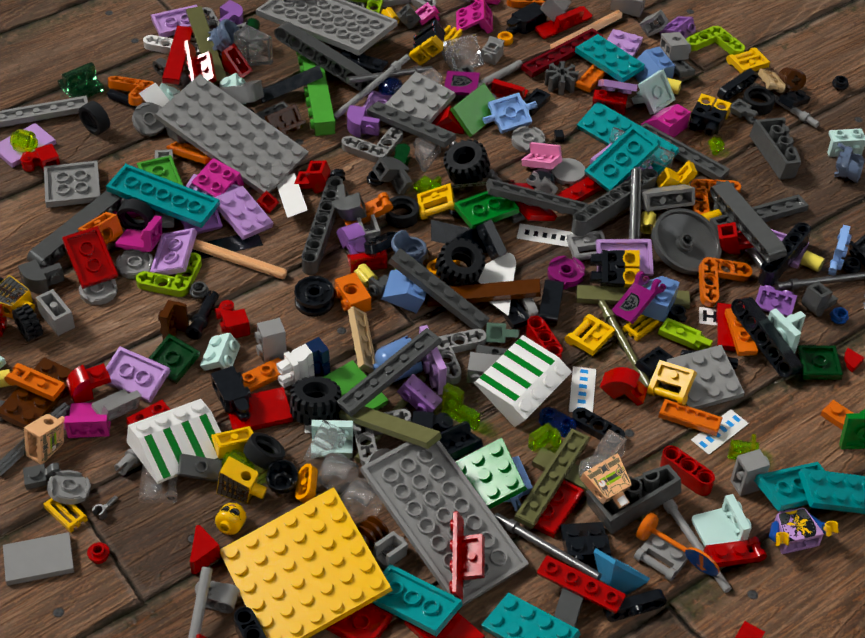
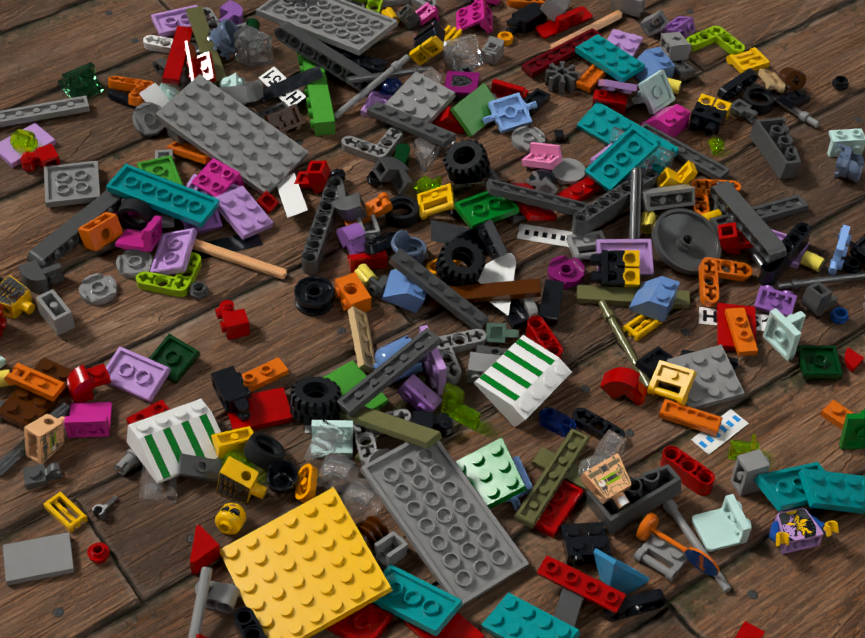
(27, 322): black tyre -> none
(68, 487): light grey tile -> none
(90, 257): red tile -> none
(94, 117): black tyre -> none
(117, 404): light grey panel -> none
(173, 318): reddish brown bracket -> none
(200, 320): black pin -> none
(220, 352): light aqua bracket -> none
(234, 61): red slope -> none
(271, 339): light grey brick -> none
(274, 76): none -> white sticker
(304, 362): white hips -> none
(360, 124): medium lavender brick -> none
(460, 440): black bracket -> none
(468, 556): red bracket -> none
(501, 73): light grey piece -> none
(514, 527): flat silver bar -> none
(543, 435): clear neon green bracket -> none
(582, 388): white sticker -> none
(594, 338): yellow plate -> none
(637, 298): magenta flag -> none
(677, 313): black plate -> none
(684, 335): lime hinge -> none
(736, 552): red plate -> none
(774, 339): black beam -> none

